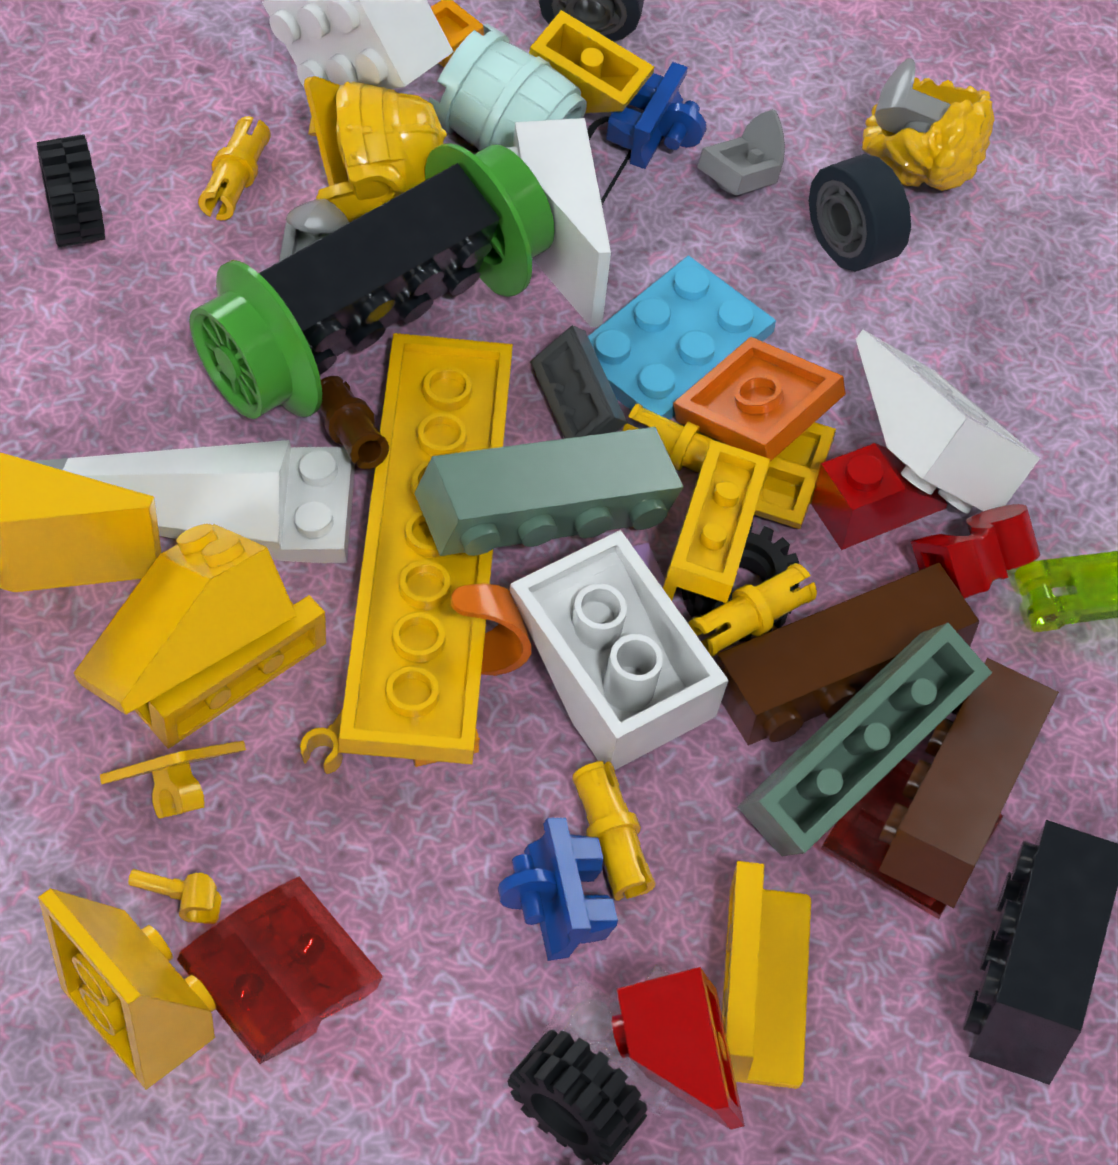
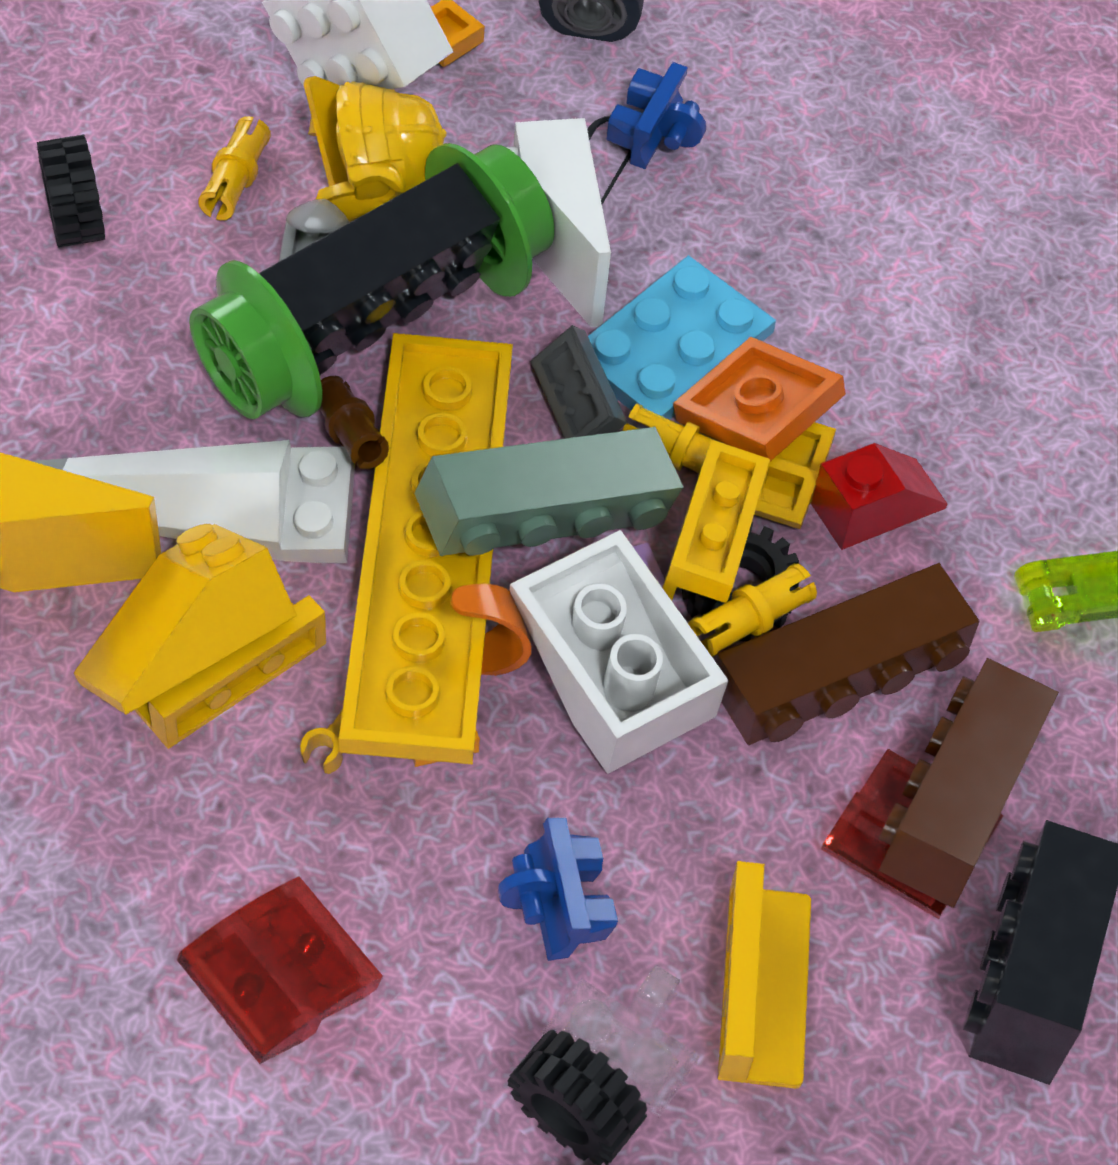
(127, 985): yellow slope -> none
(175, 786): yellow piece -> none
(197, 894): yellow hand -> none
(501, 84): light aqua piece -> none
(596, 65): yellow slope -> none
(615, 828): yellow pin -> none
(680, 1041): red slope -> none
(749, 160): light grey plate -> none
(860, 212): black wheel -> none
(864, 740): sand green brick -> none
(904, 107): light grey plate -> none
(941, 432): white slope -> none
(948, 150): yellow hair -> none
(997, 543): red leg -> none

